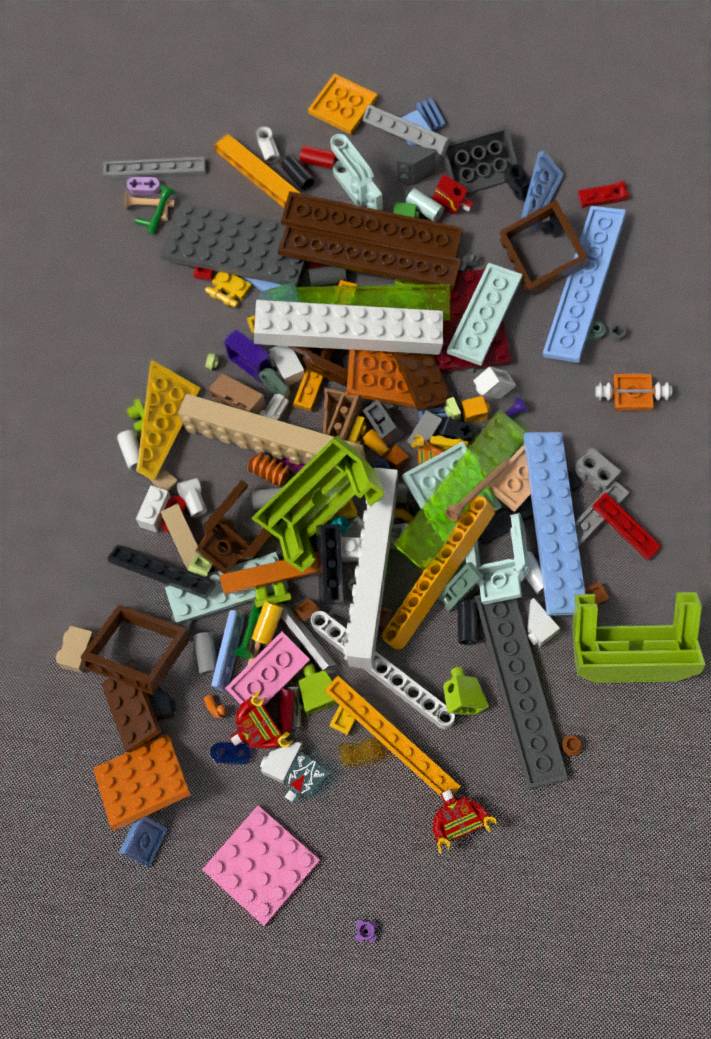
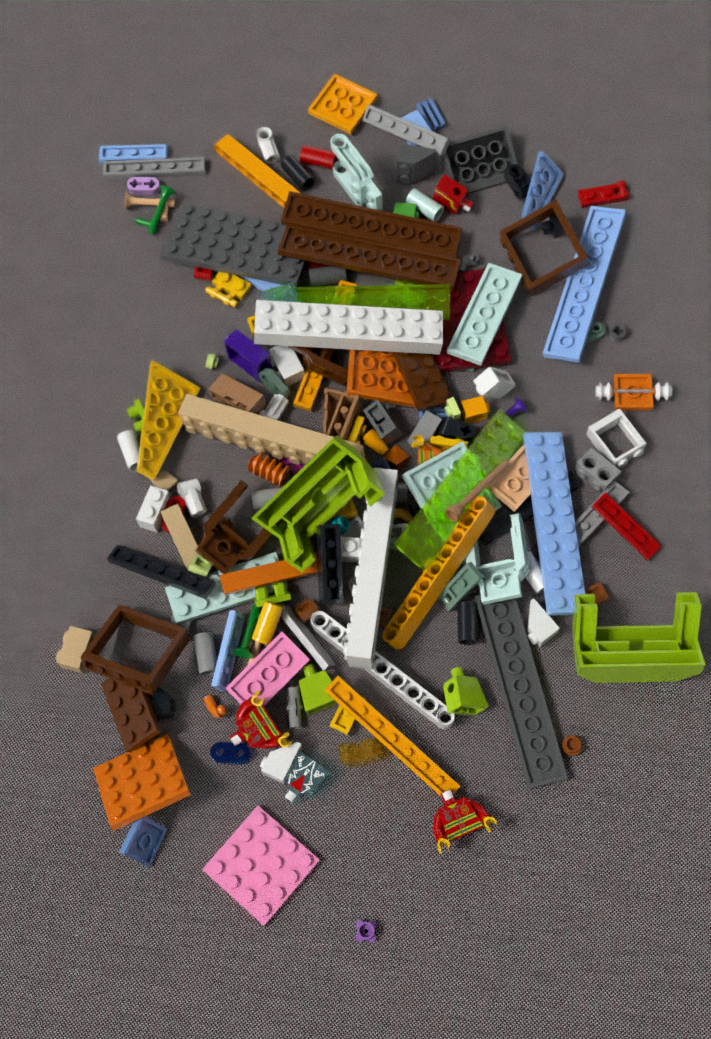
(133, 152): none -> light blue tile
(286, 709): dark red tile -> none
(607, 423): none -> white window

